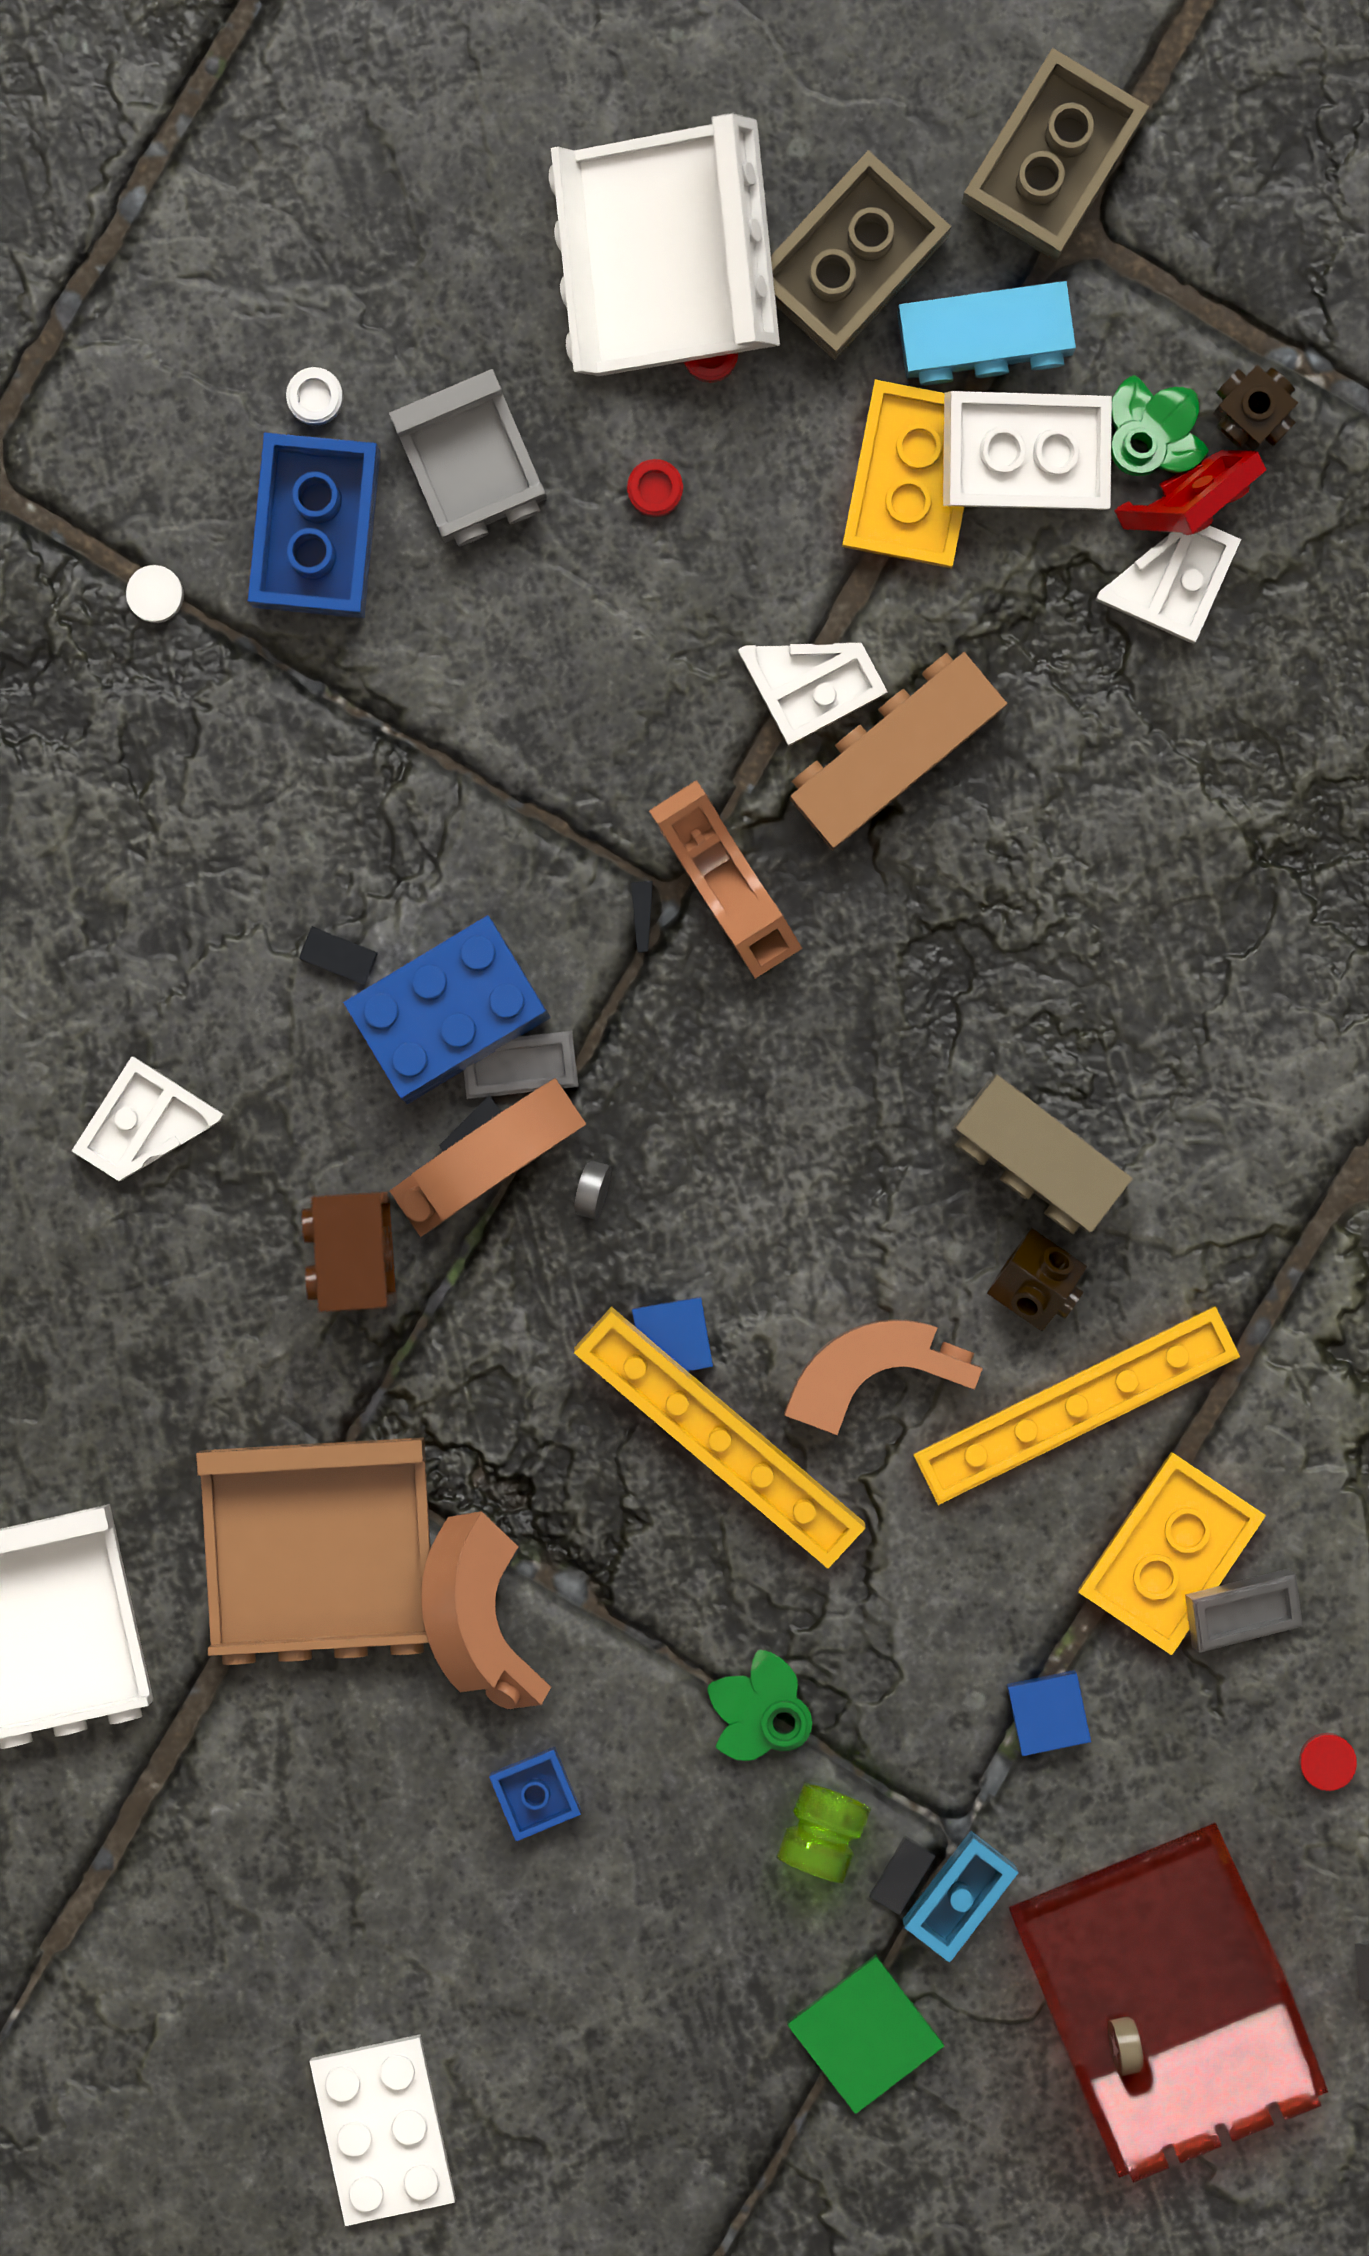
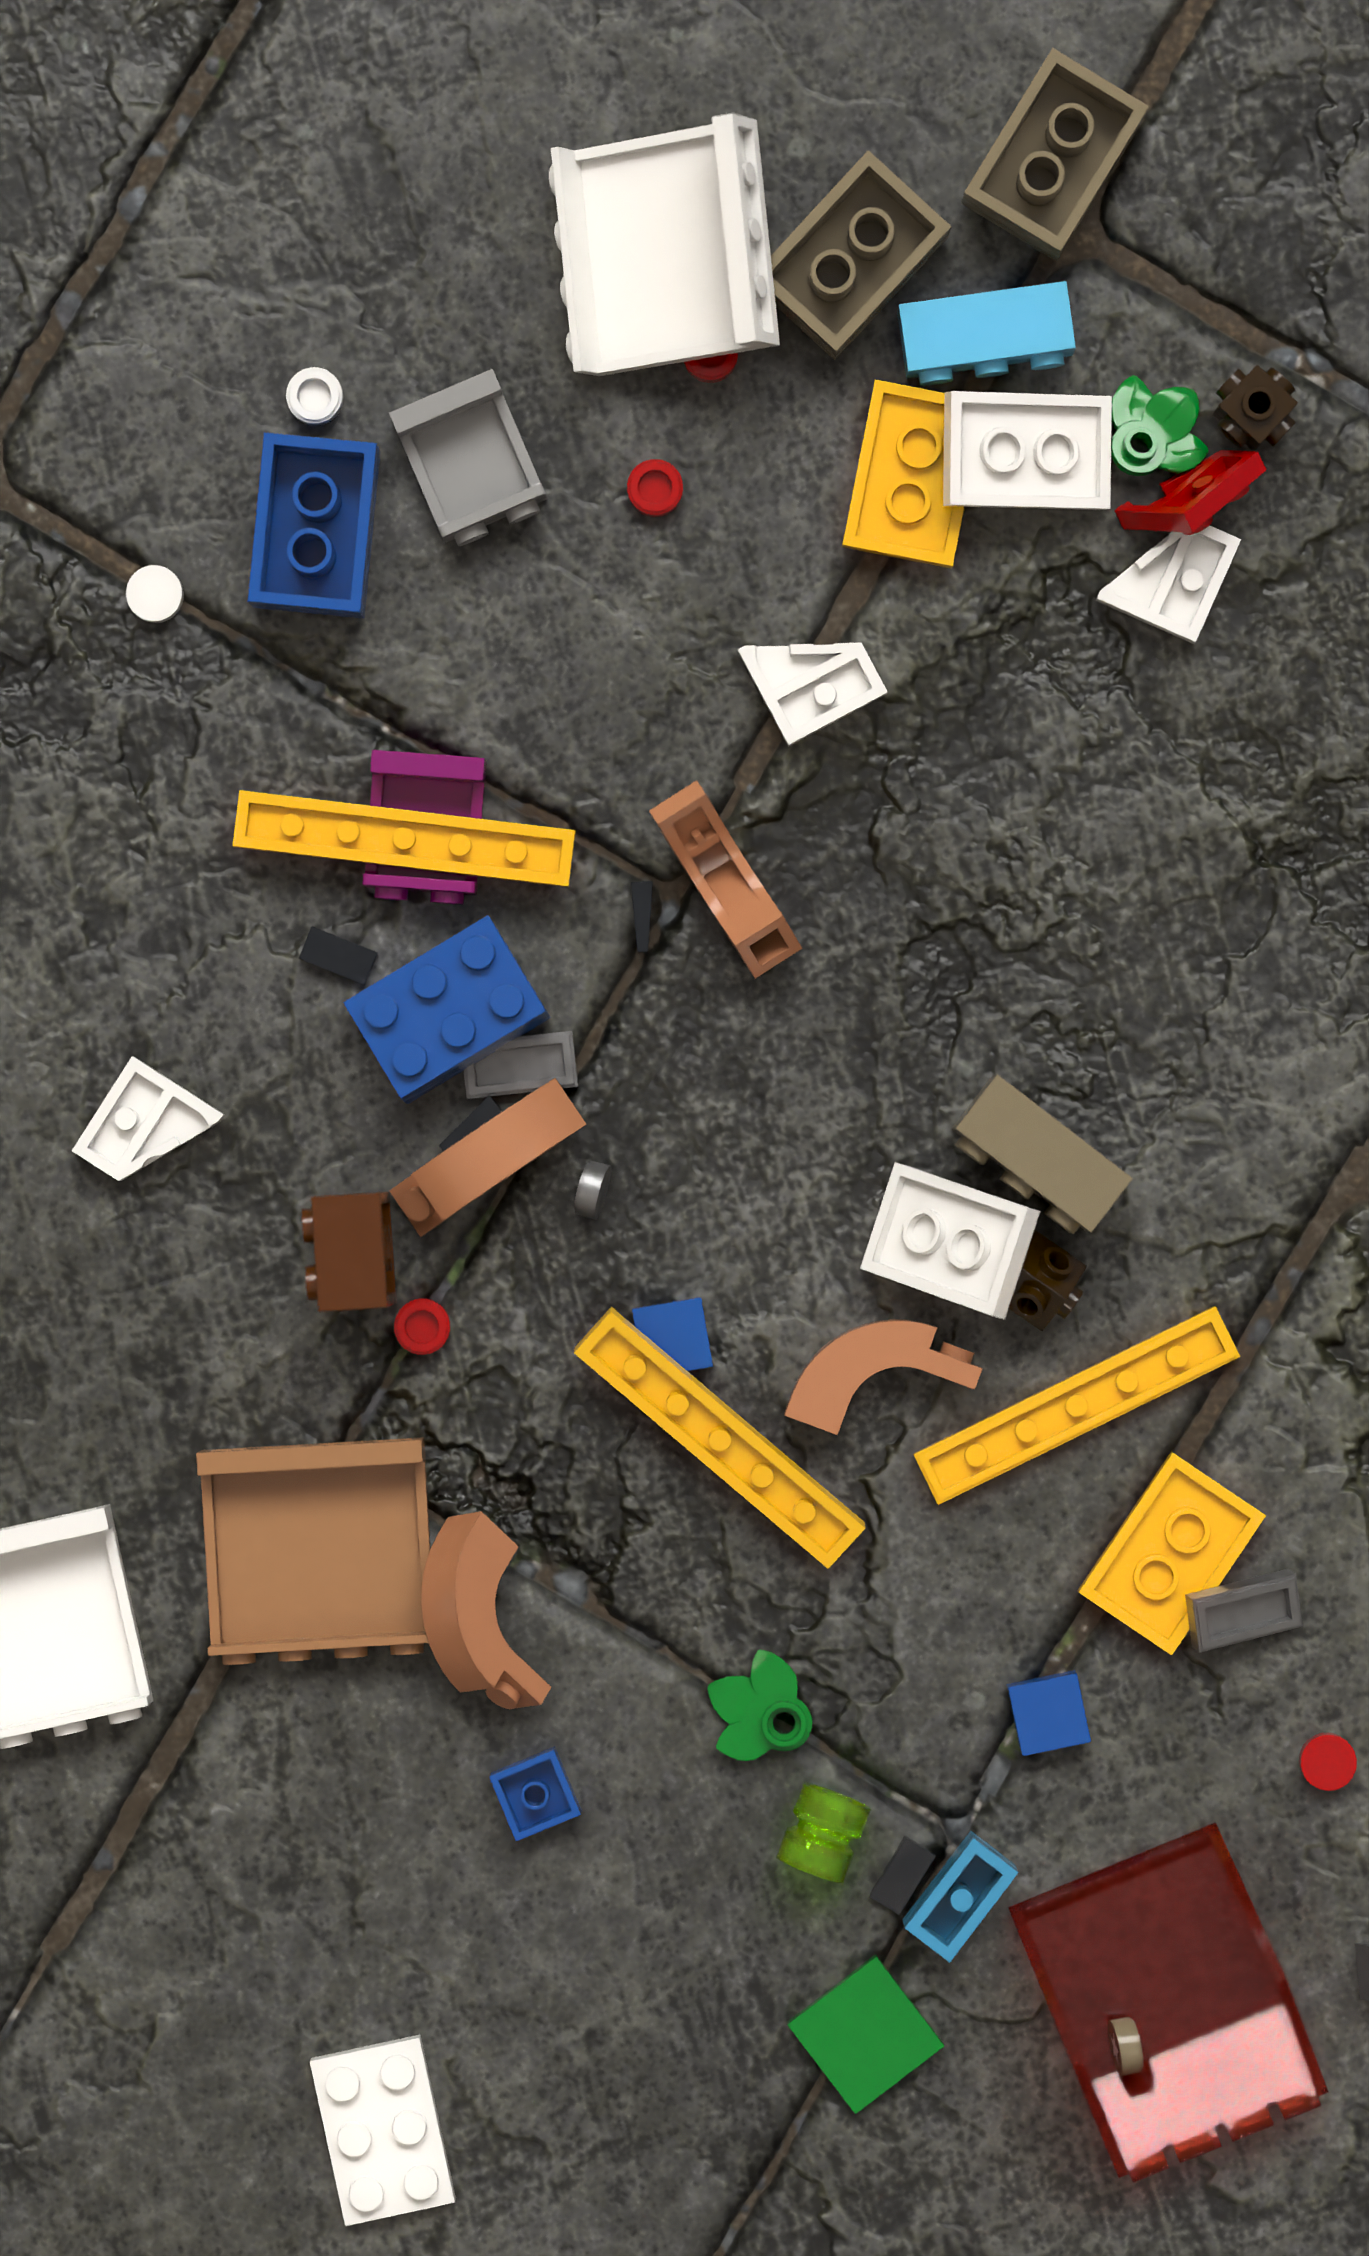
(404, 838): none -> yellow plate
(422, 1326): none -> red tile
(432, 786): none -> magenta panel
(897, 750): medium nougat brick -> none
(950, 1240): none -> white plate

